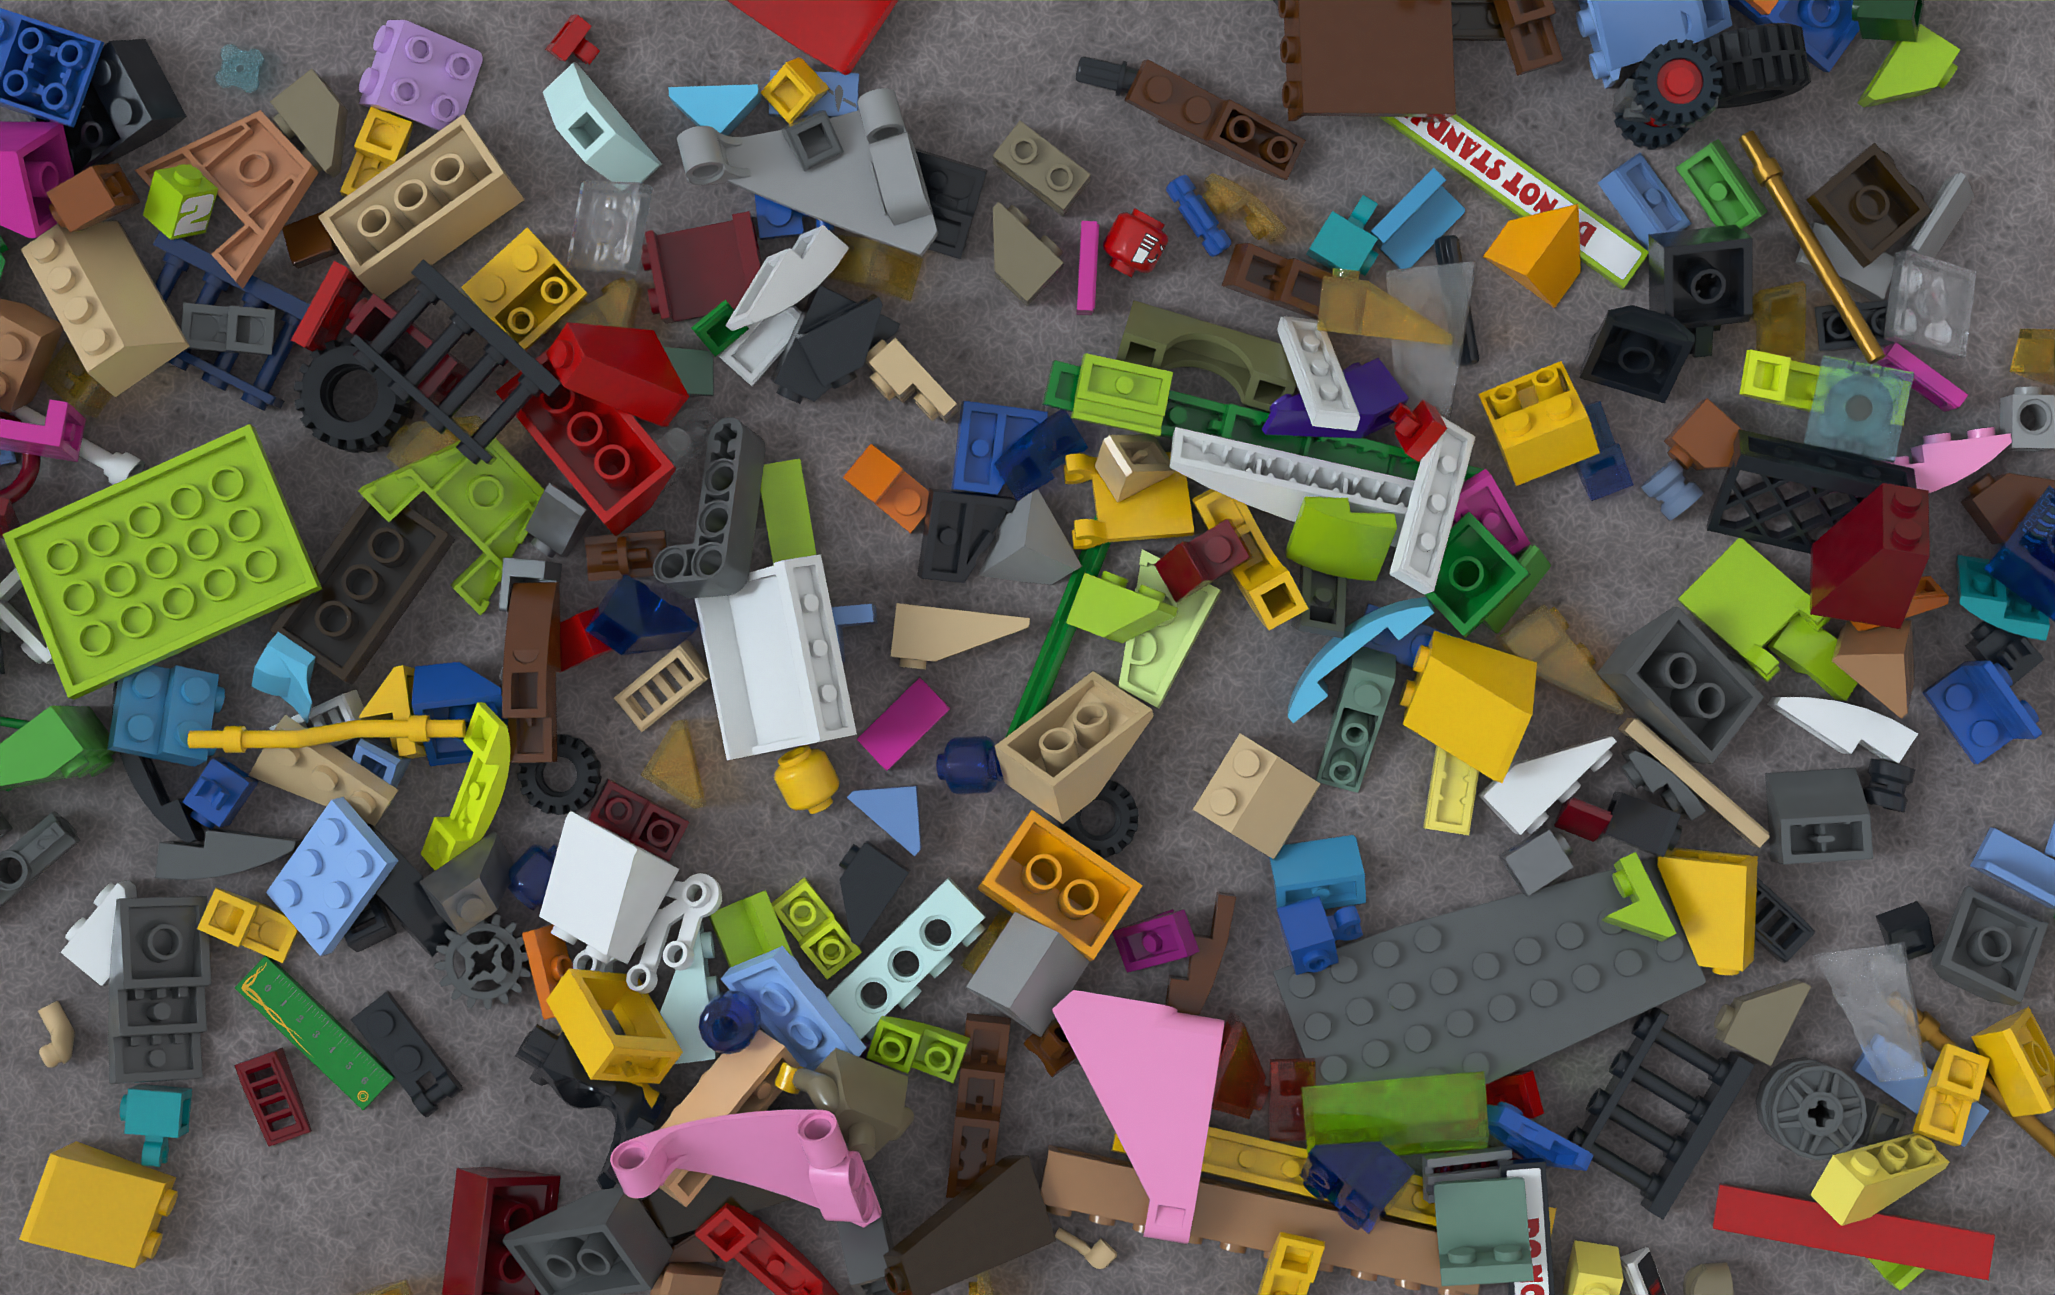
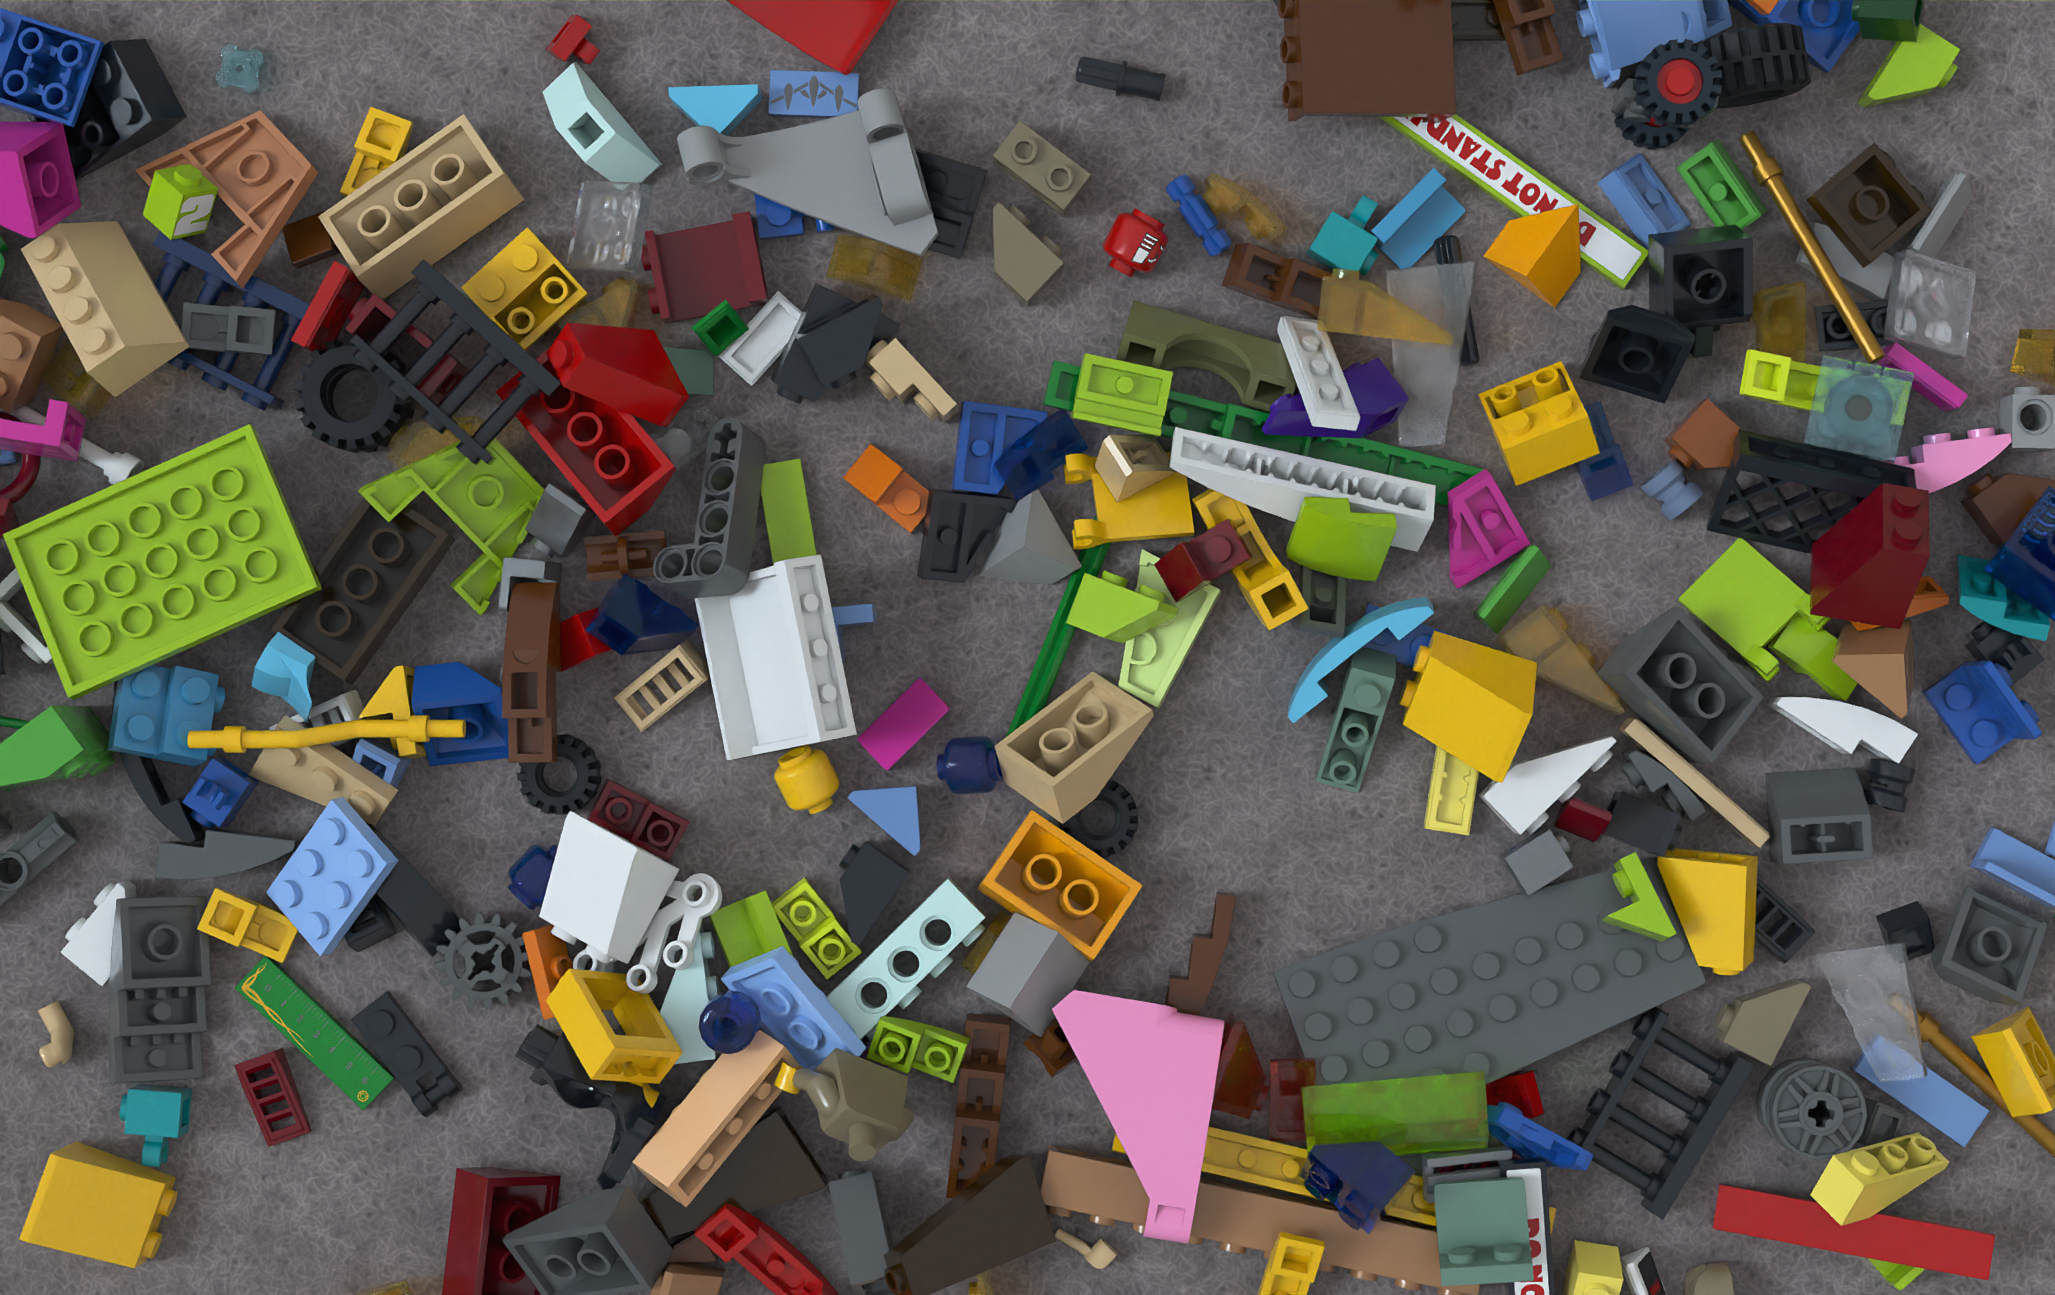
(91, 197): dark orange slope -> none
(316, 117): dark tan slope -> none
(419, 74): lavender bracket -> none
(470, 884): flat silver slope -> none
(478, 793): neon yellow slope -> none
(675, 766): clear yellow slope -> none
(774, 1150): bright pink panel -> none
(789, 276): white slope -> none
(794, 89): yellow slope -> none
(812, 139): dark grey slope -> none
(939, 633): tan slope -> none
(1087, 268): dark pink tile -> none
(1155, 940): magenta slope -> none
(1214, 121): reddish brown slope -> none
(1257, 796): tan slope -> none
(1312, 934): blue brick -> none
(1322, 869): dark azure panel -> none
(1417, 428): red tile -> none
(1432, 509): white tile -> none
(1474, 575): green slope -> none
(1949, 1095): yellow slope -> none

